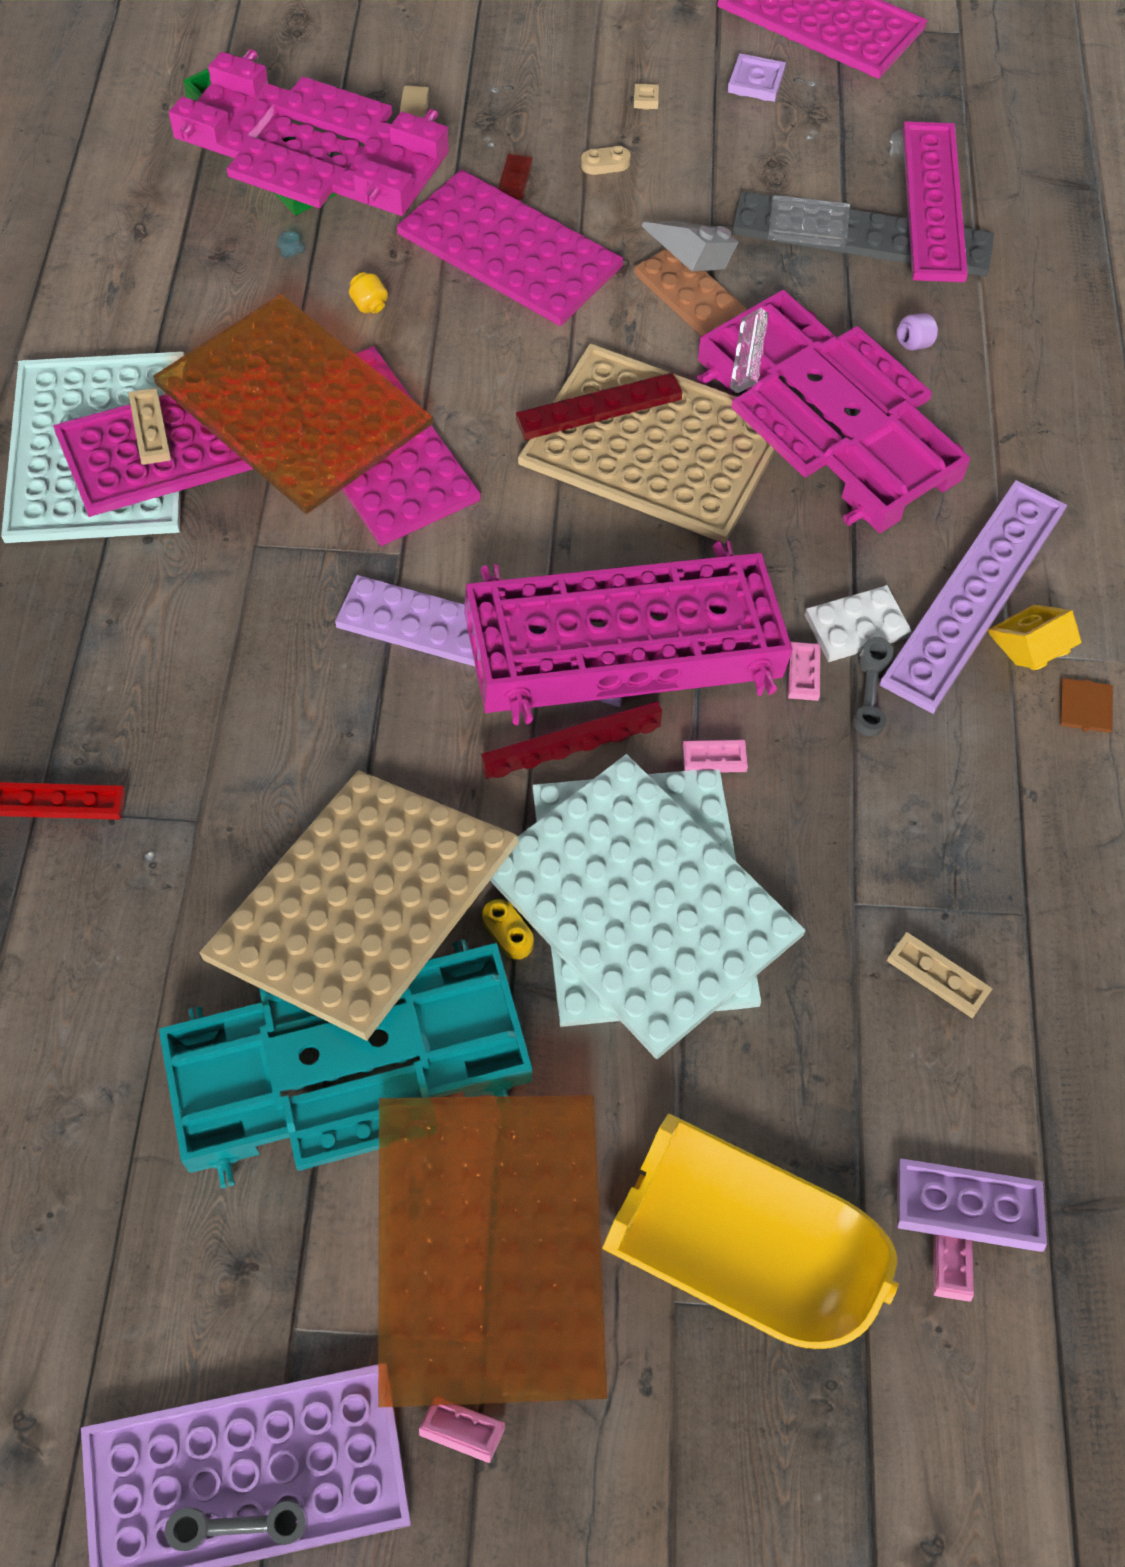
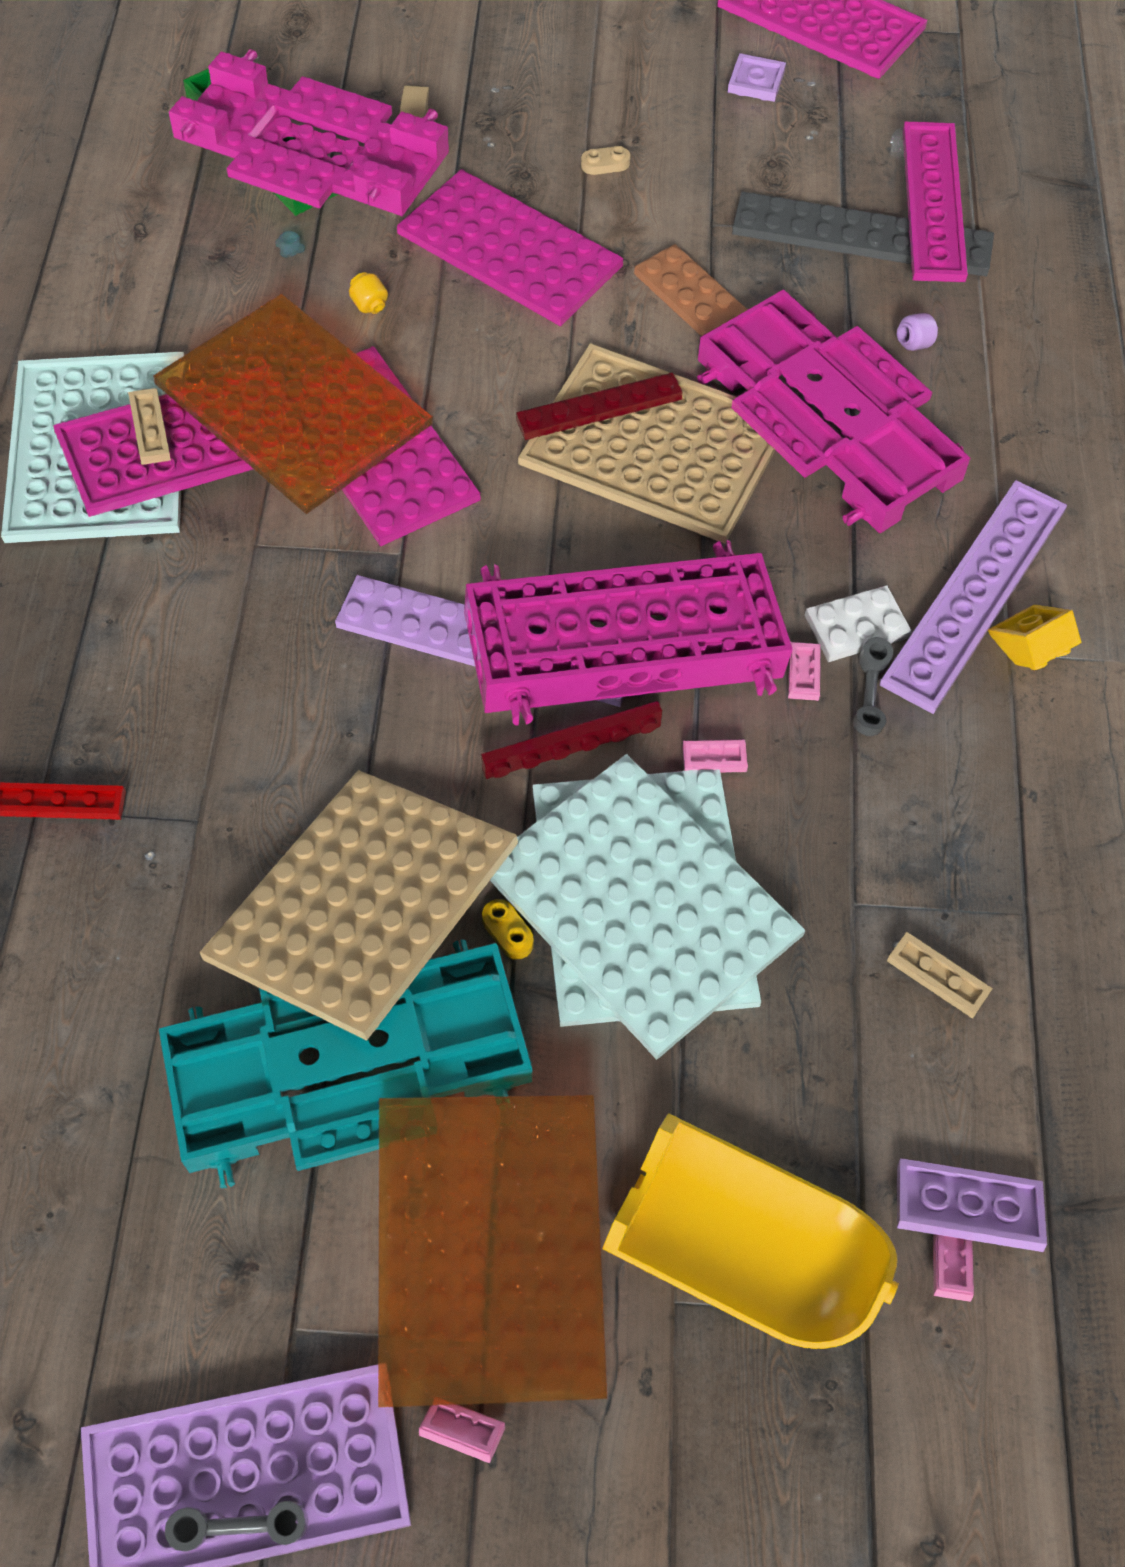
(515, 176): clear red plate -> none
(646, 96): tan plate -> none
(695, 244): light grey slope -> none
(749, 350): clear plate -> none
(809, 221): clear plate -> none
(1086, 705): dark orange piece -> none

